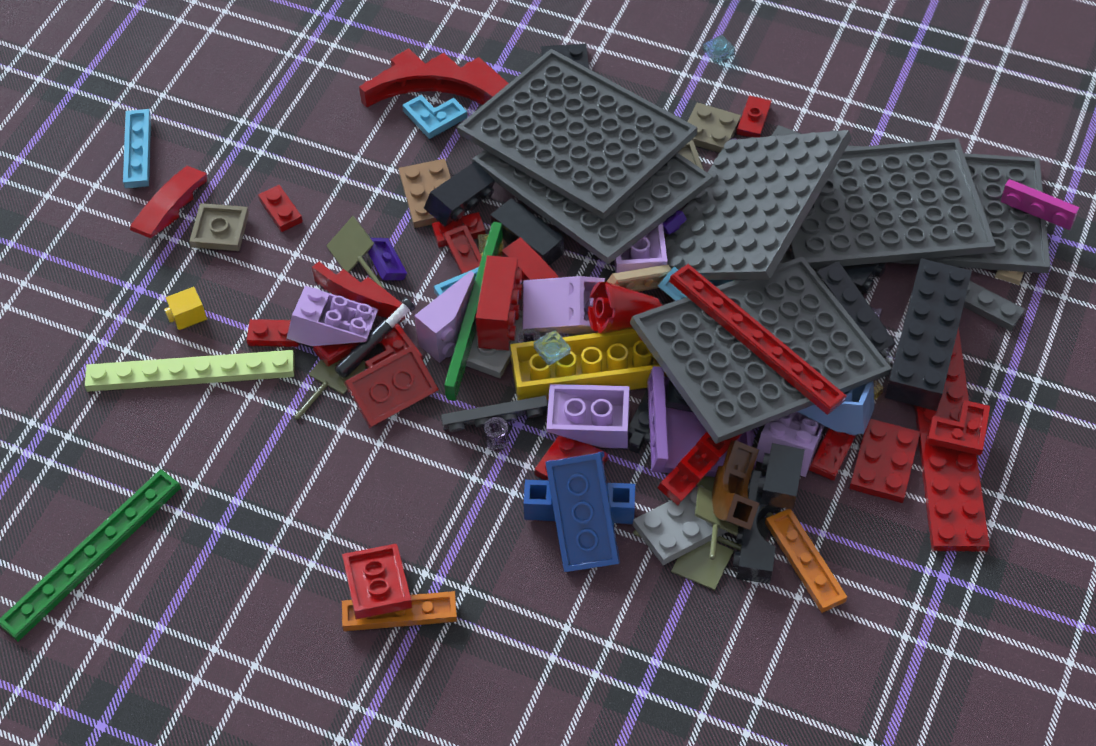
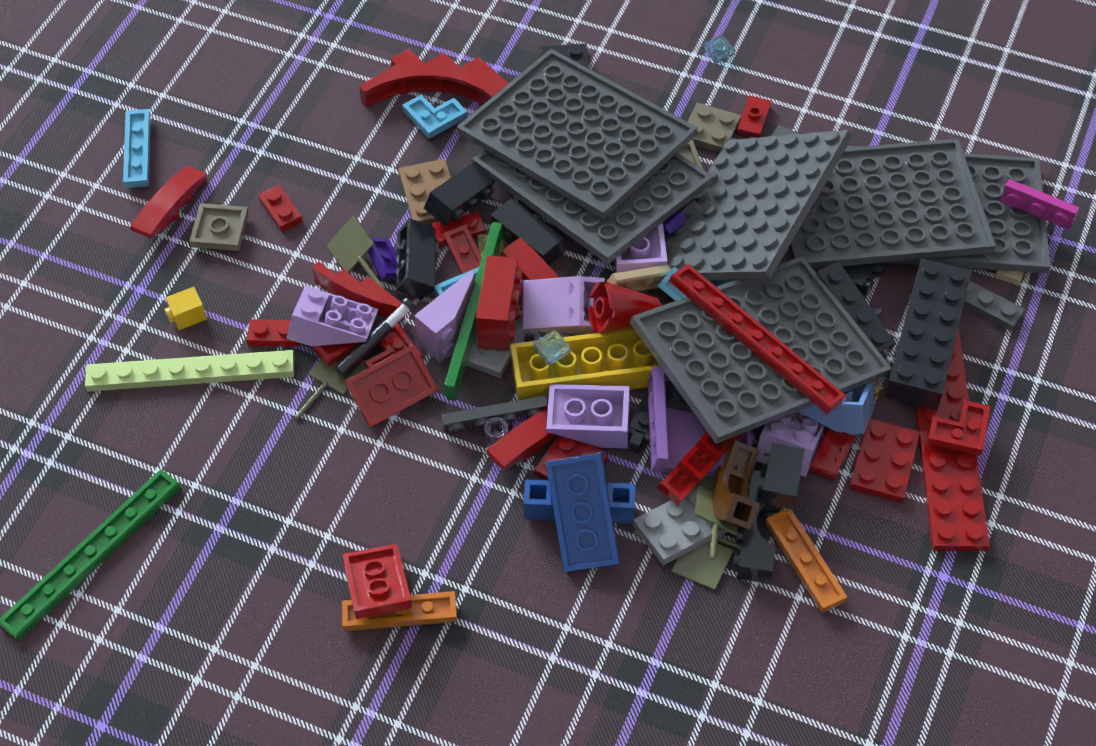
(415, 259): none -> black brick
(522, 441): none -> red slope

